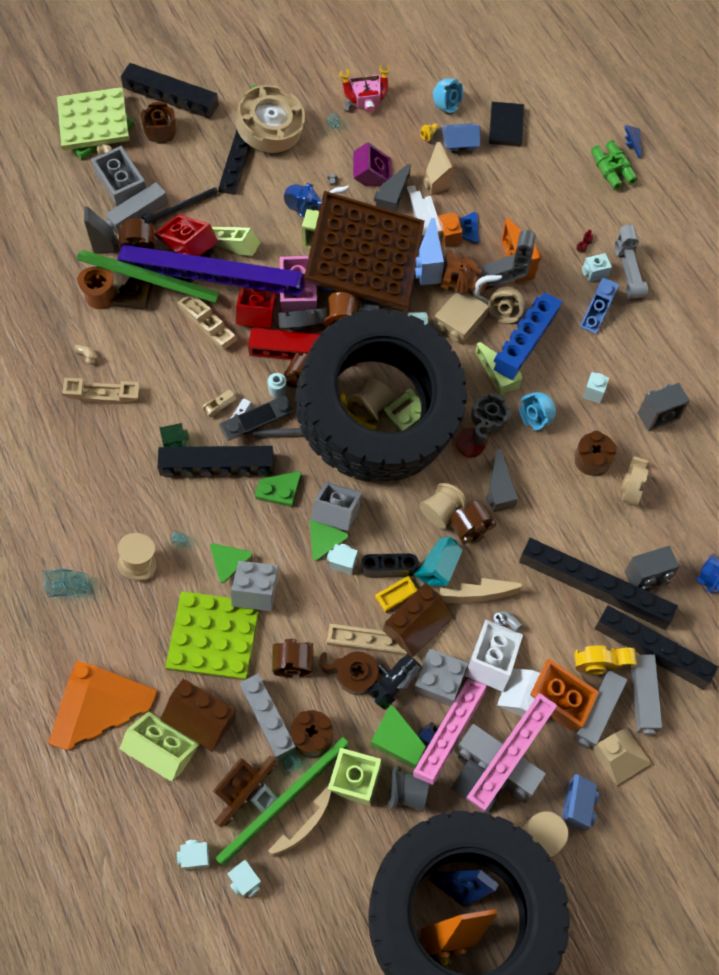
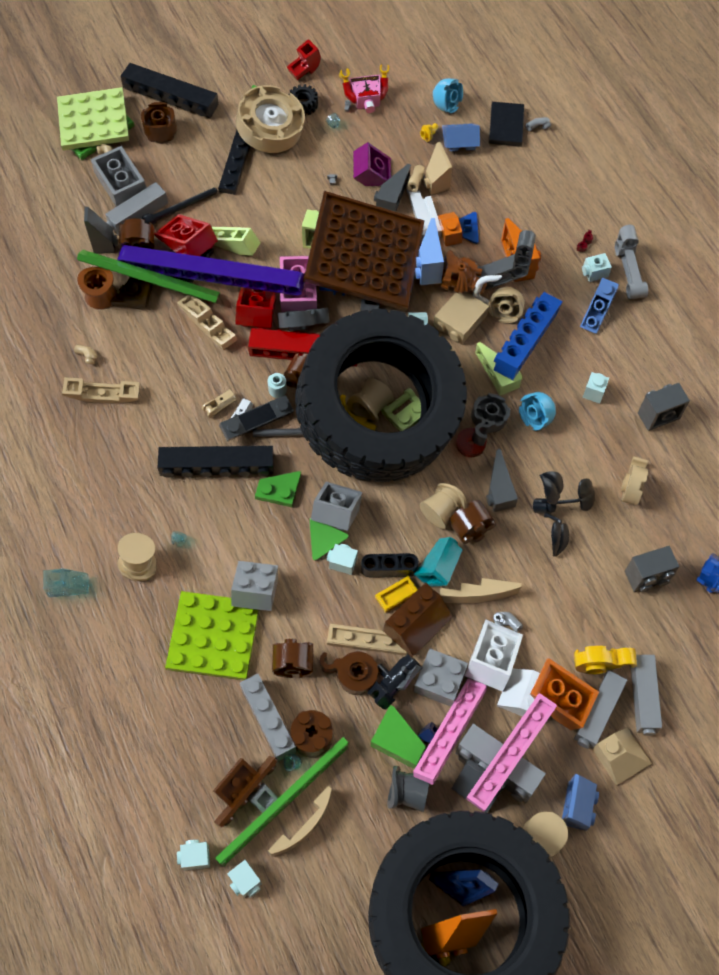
(95, 702): orange slope -> none
(158, 746): yellowish green slope -> none
(174, 435): clear green brick -> none
(198, 715): reddish brown slope -> none
(227, 559): bright green piece -> none
(305, 197): blue helmet -> none
(306, 93): none -> black tyre
(308, 60): none -> red brick
(341, 305): dark orange hat -> none
(355, 776): yellowish green slope -> none
(416, 178): none -> tan bar
(537, 122): none -> light grey arm
(553, 488): none -> black plant
(595, 453): reddish brown brick -> none
(598, 583): black brick -> none
(614, 165): bright green pin -> none
(633, 136): blue piece -> none
(649, 642): black brick -> none

